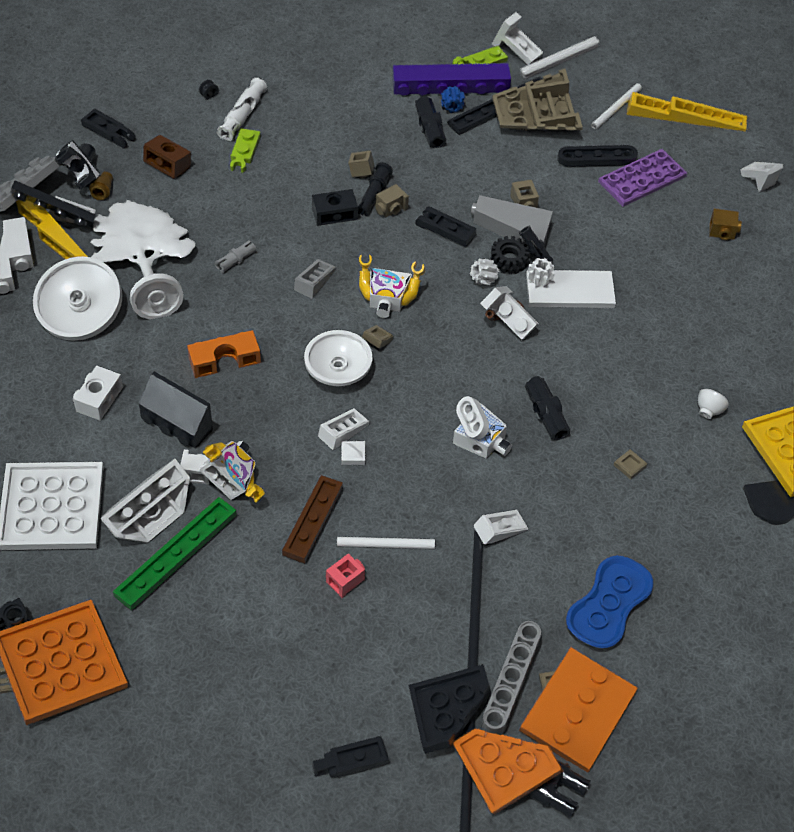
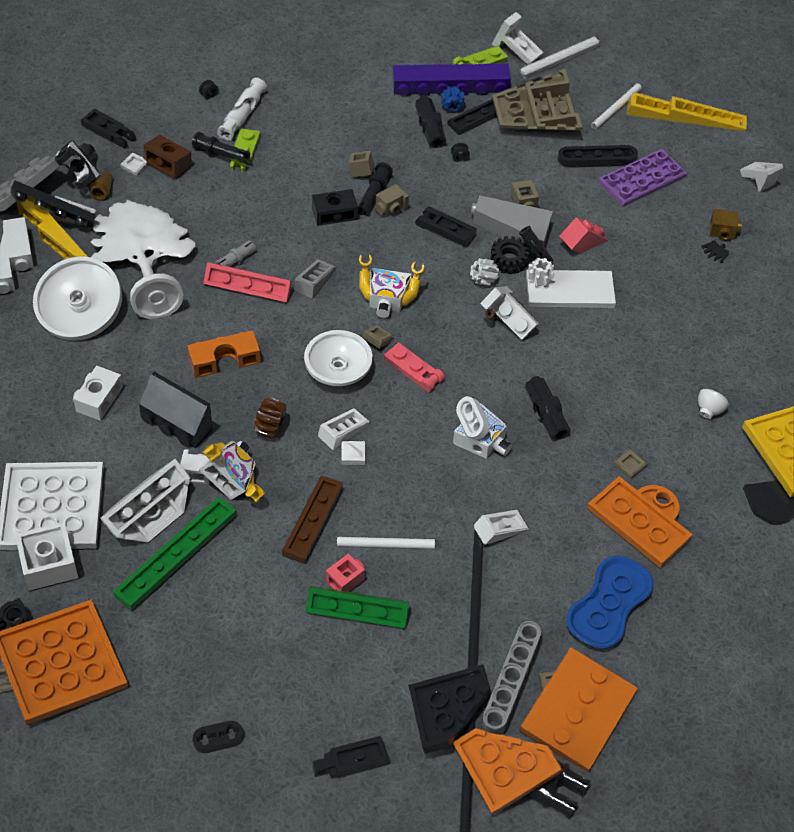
(46, 556): none -> white slope
(134, 164): none -> white tile
(214, 146): none -> black pin
(217, 730): none -> black beam
(247, 282): none -> coral plate
(270, 417): none -> reddish brown gear
(357, 606): none -> green plate
(413, 367): none -> coral plate
(460, 147): none -> black bush
(583, 235): none -> coral slope
(642, 519): none -> orange plate
(716, 250): none -> black piece

